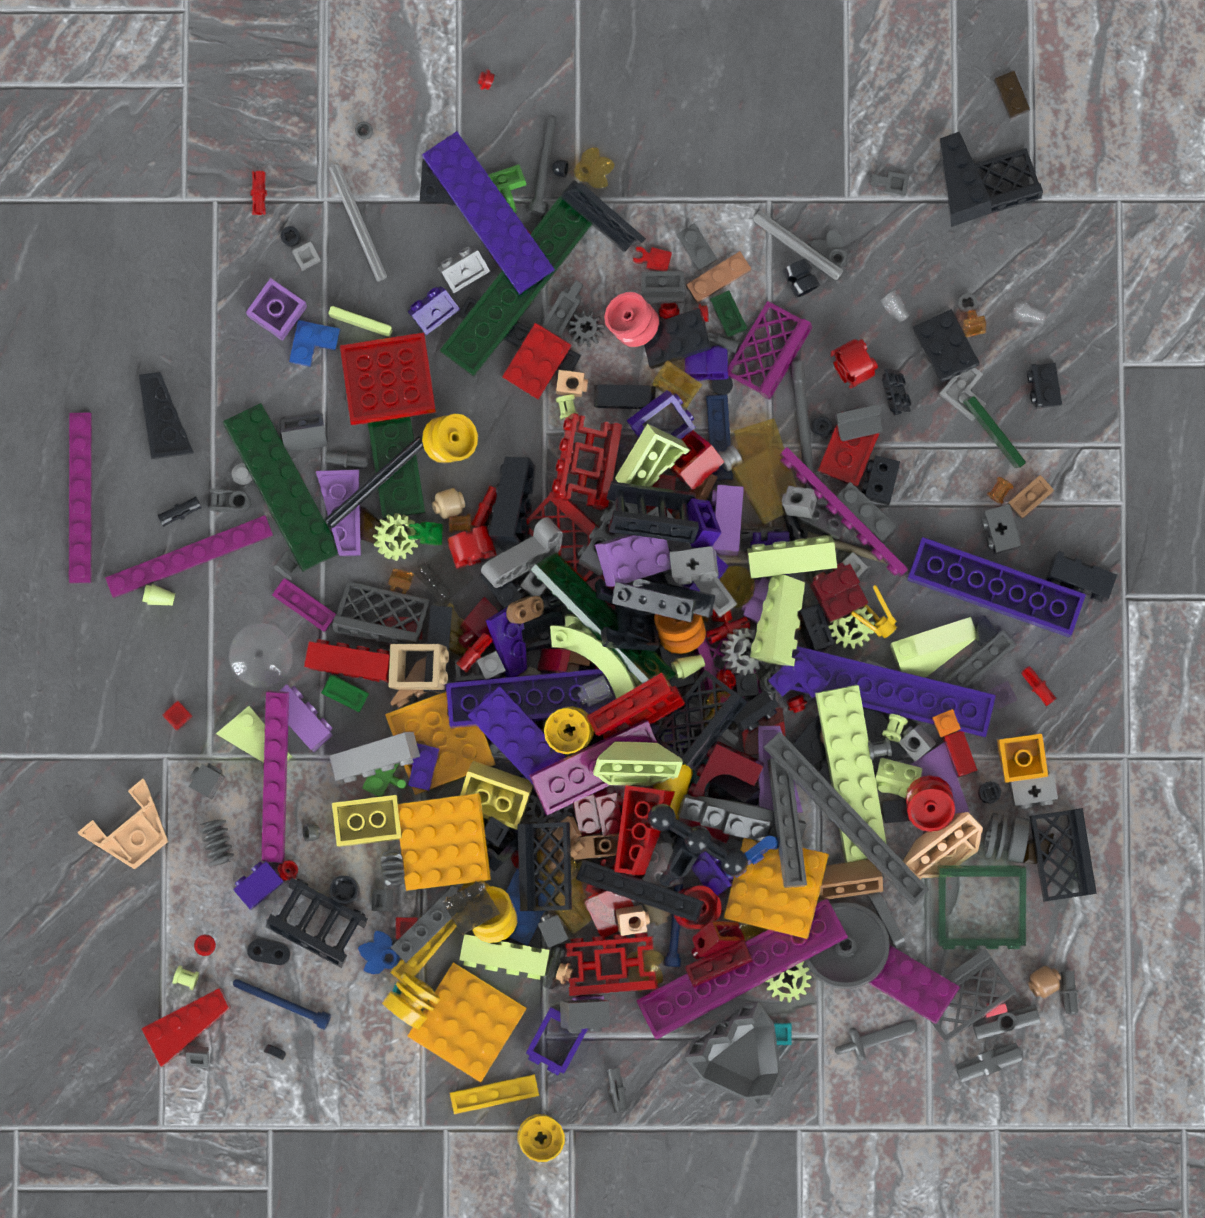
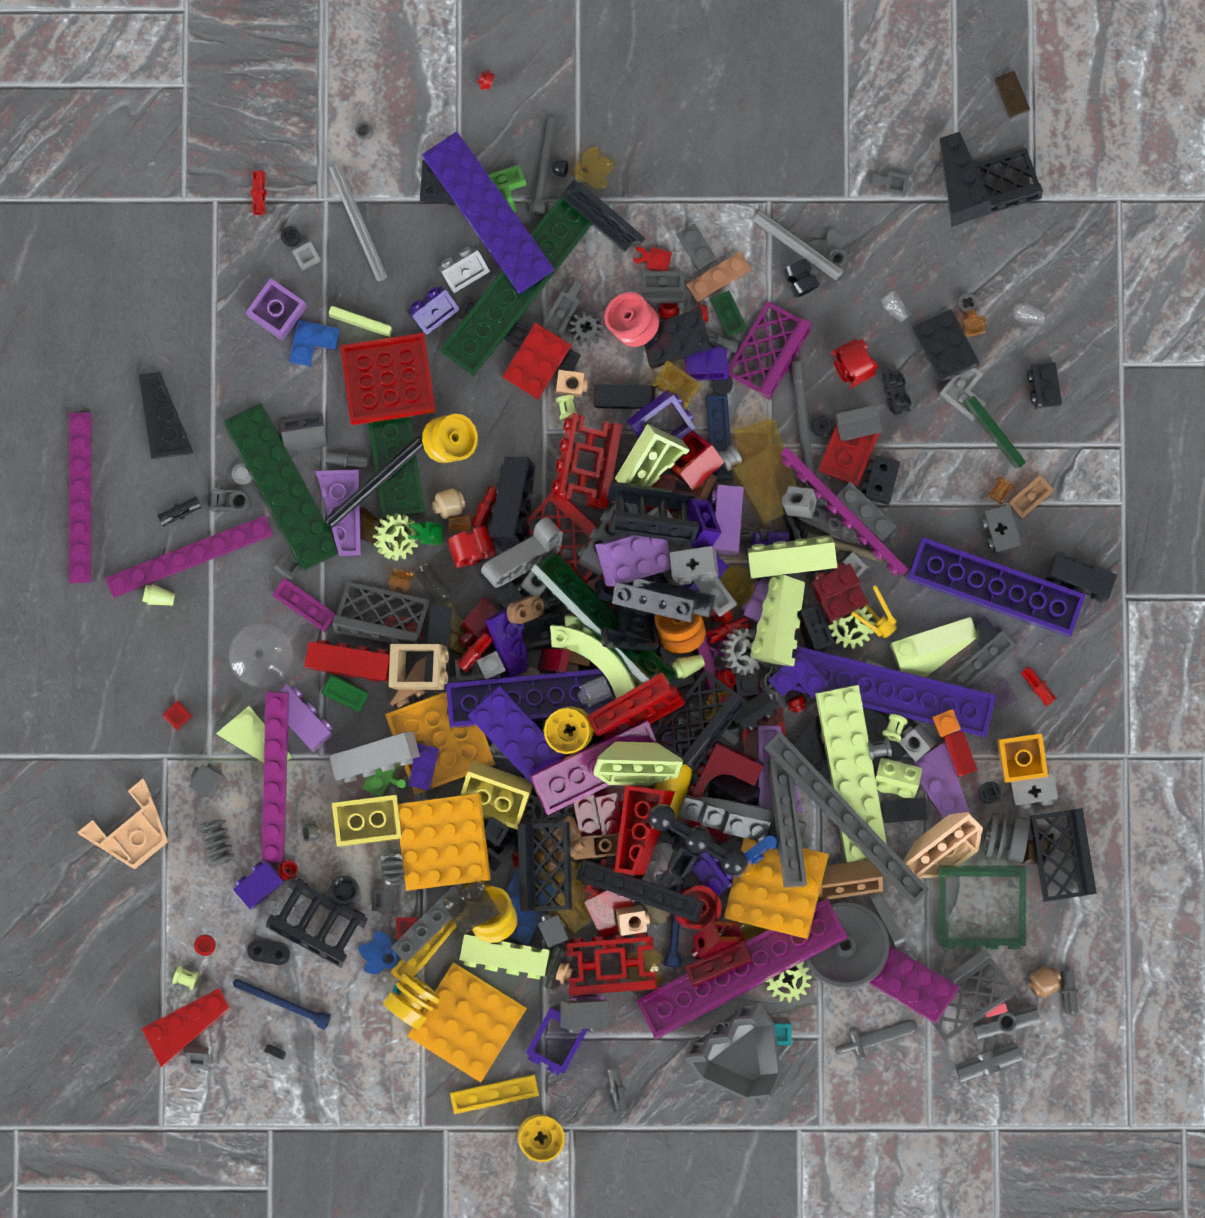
(930, 803): red wheel -> none

